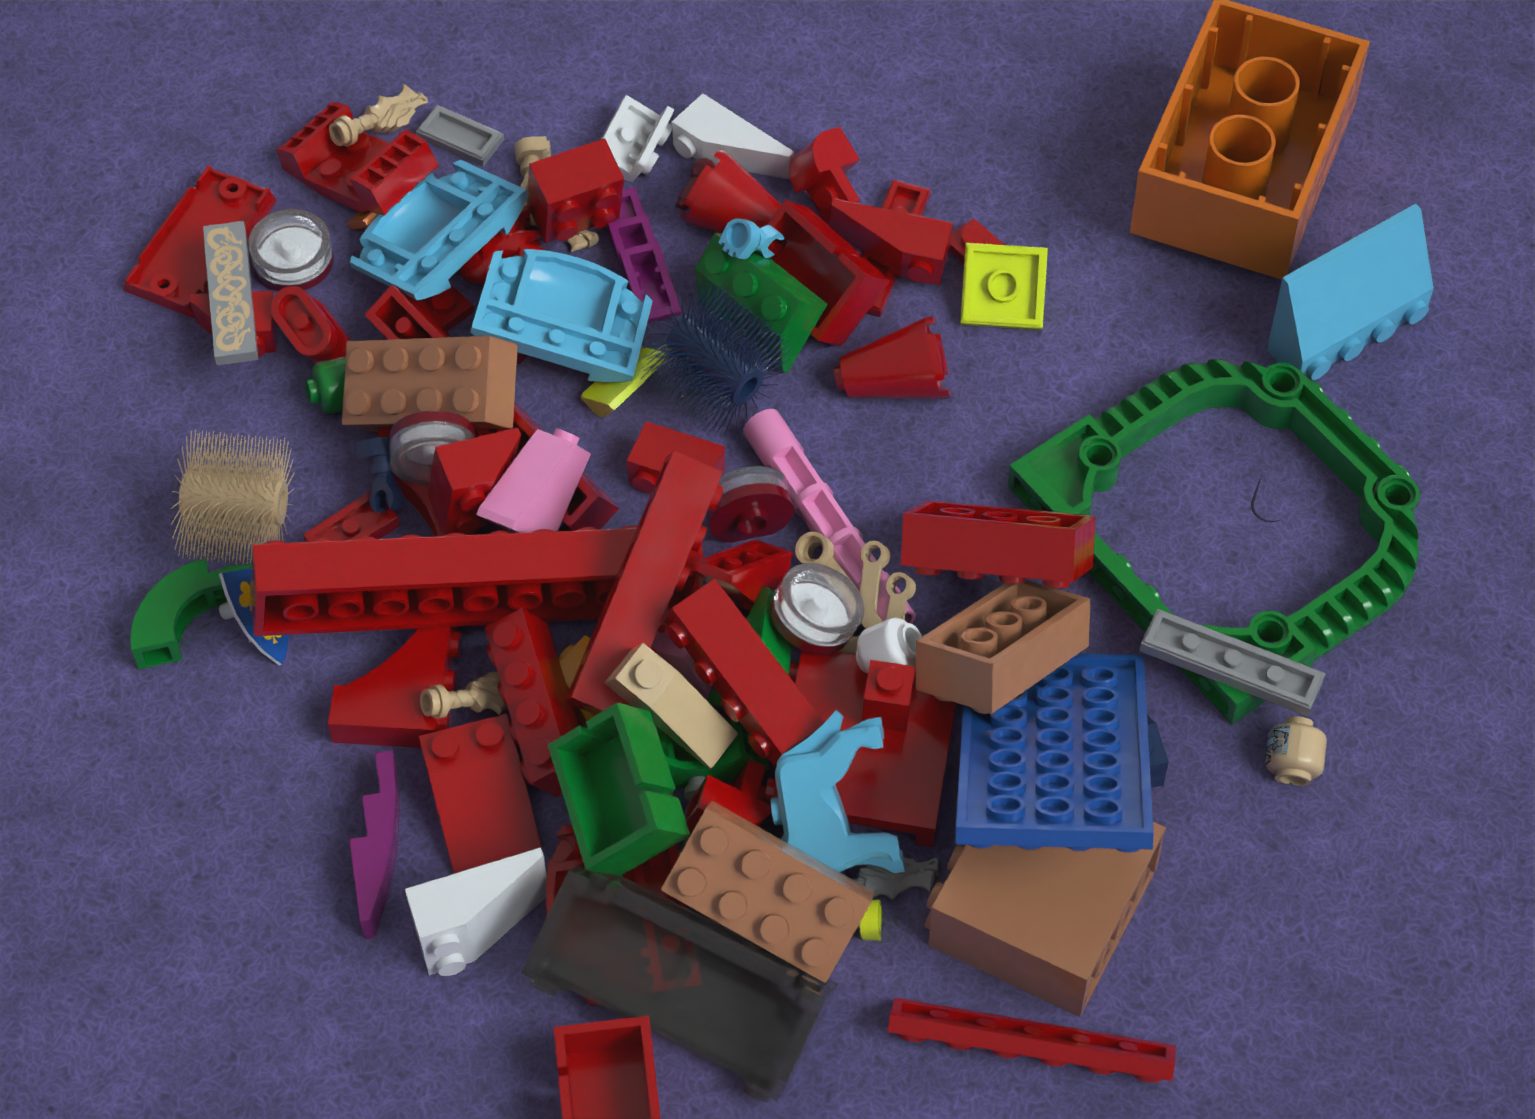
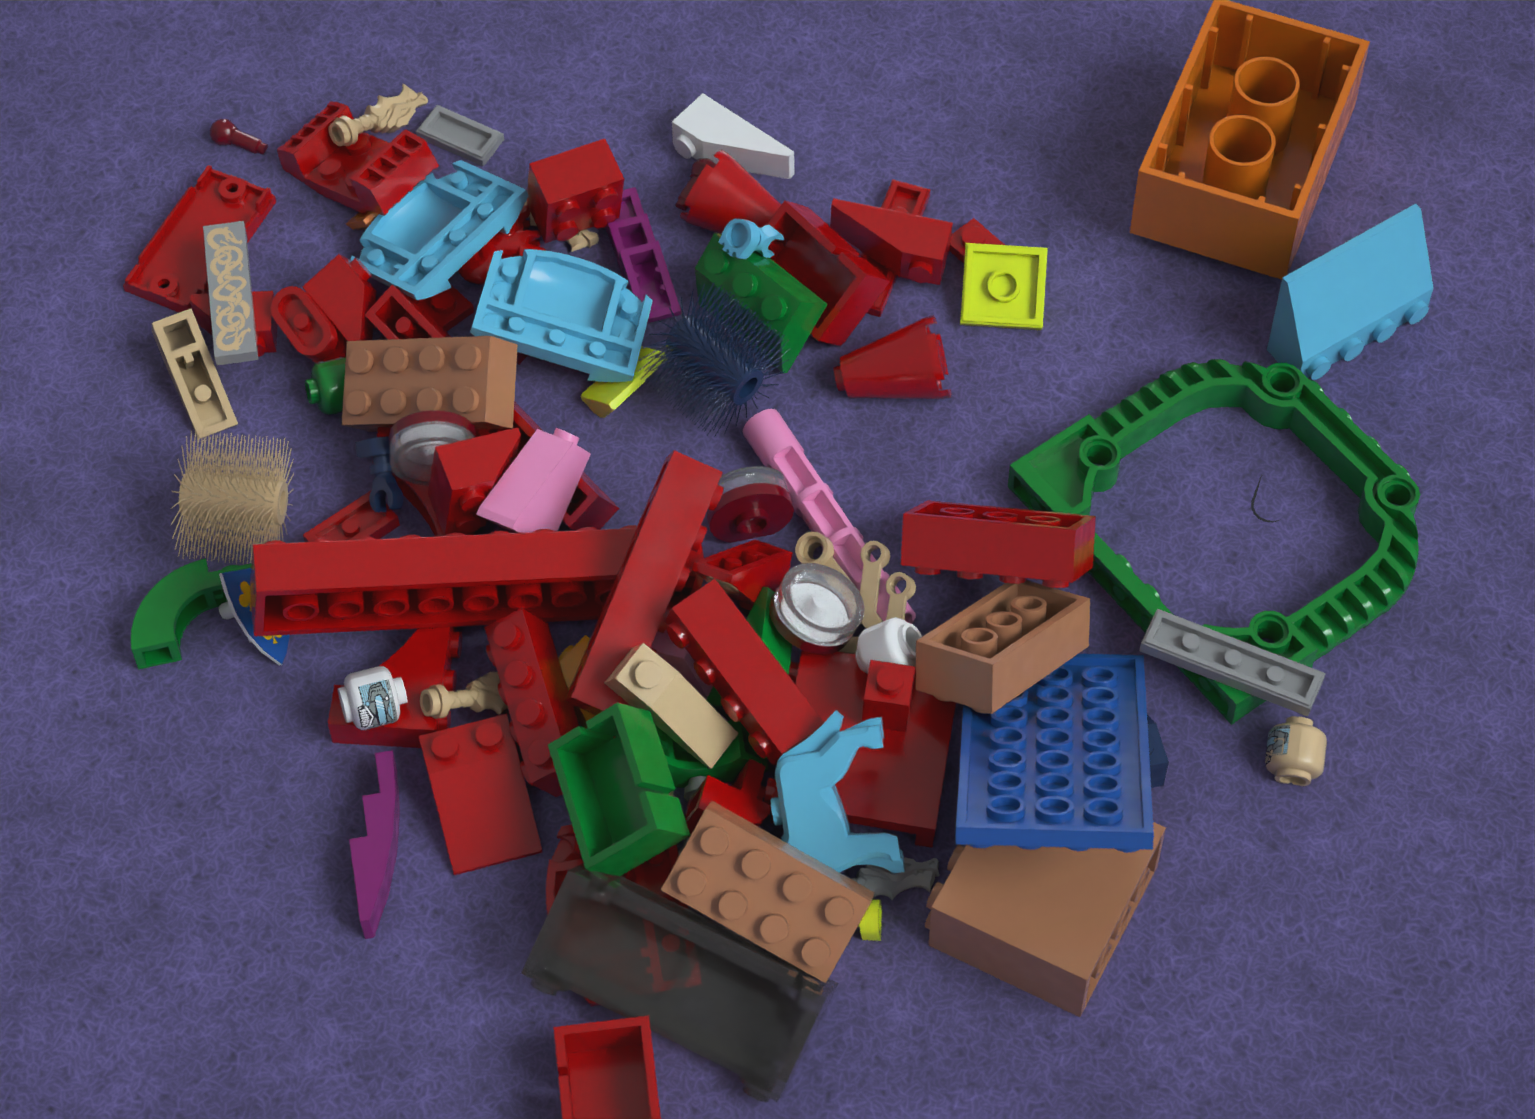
(193, 373): none -> tan slope
(225, 133): none -> dark red piece
(291, 249): clear piece -> none
(345, 296): none -> red slope
(372, 697): none -> head
(474, 908): white slope -> none
(528, 151): tan piece -> none
(634, 135): white bracket -> none
(657, 443): red brick -> none
(822, 170): red brick -> none
(1048, 1042): red plate -> none

